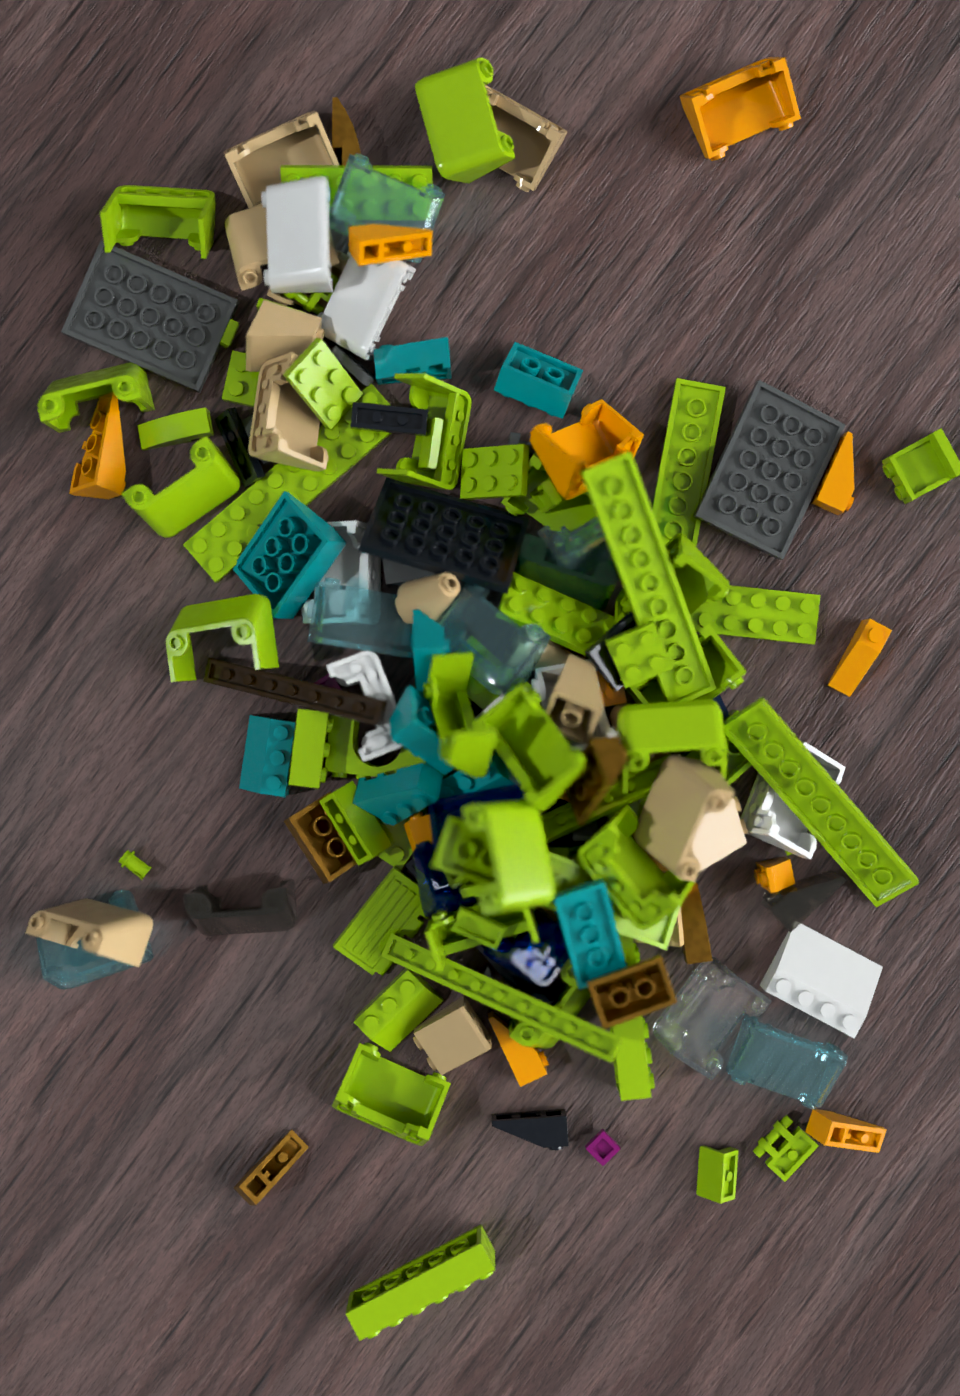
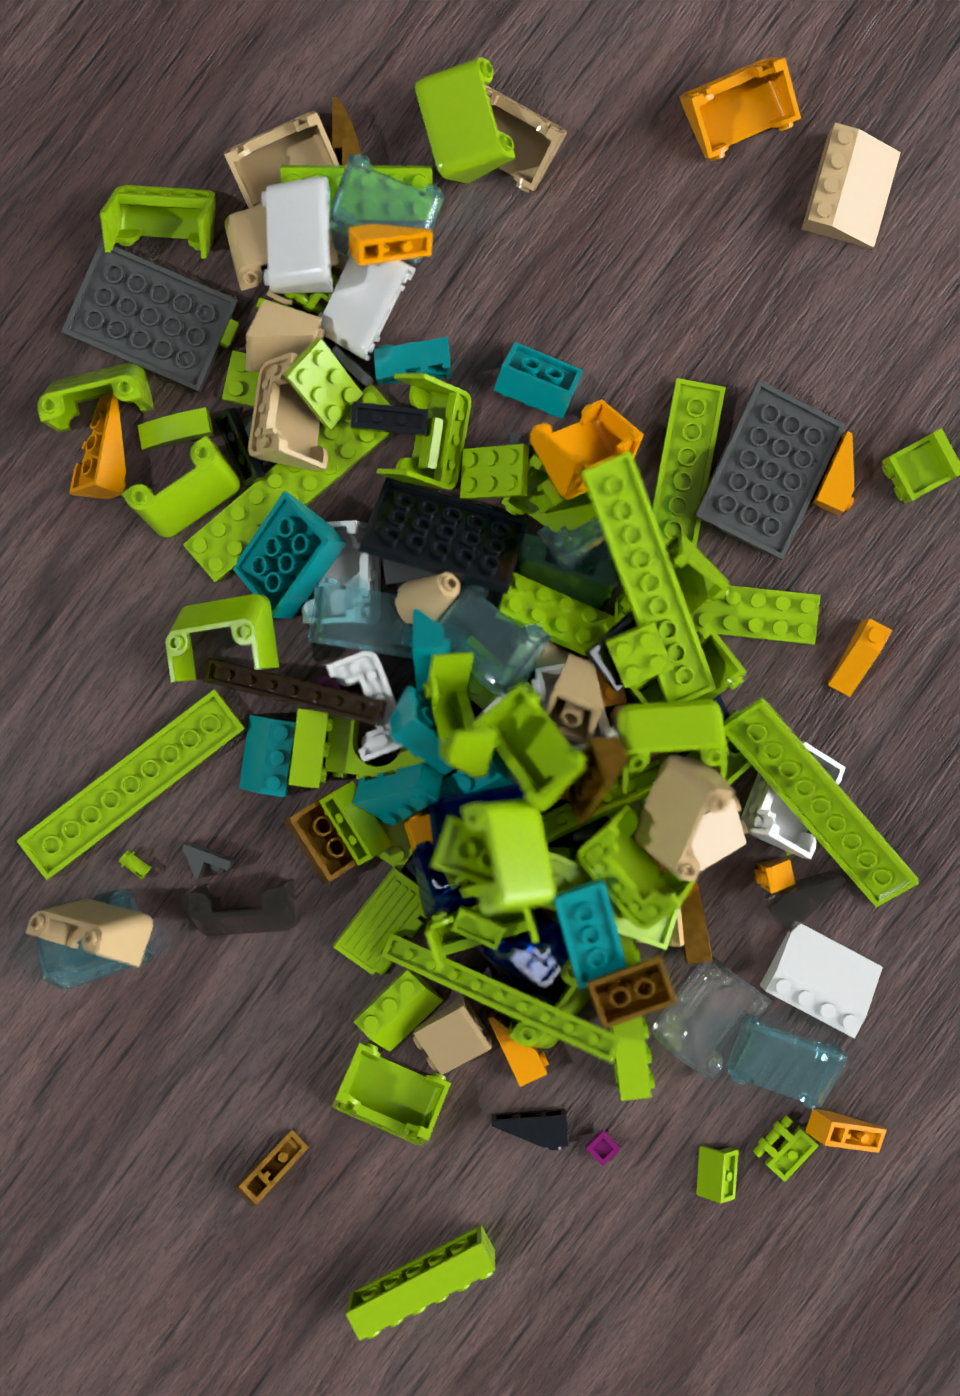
(131, 784): none -> lime plate
(200, 856): none -> dark grey slope
(851, 187): none -> slope

